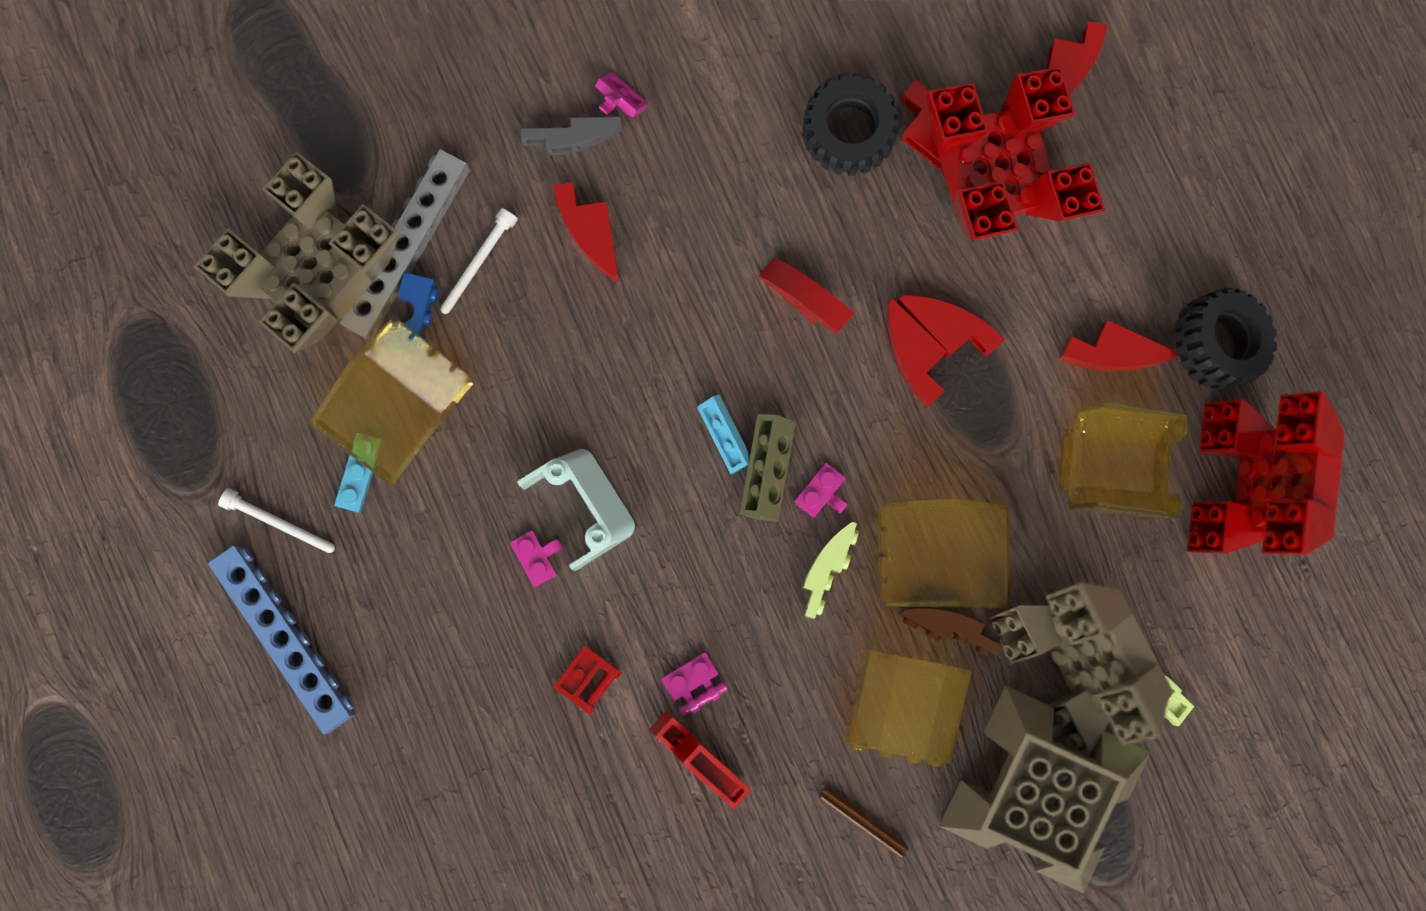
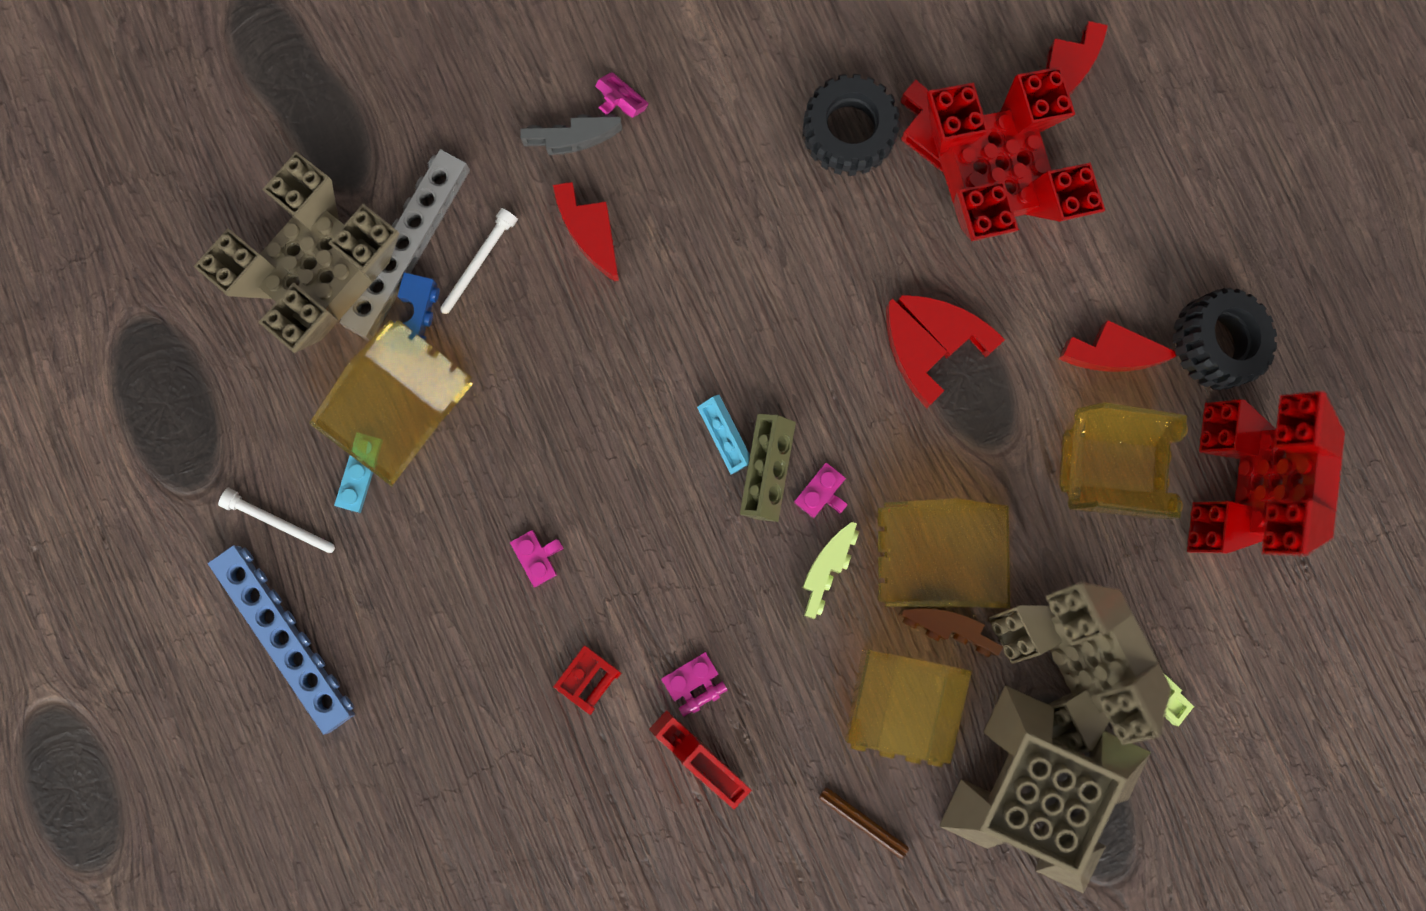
(612, 517): light aqua windscreen -> none
(806, 296): red slope -> none

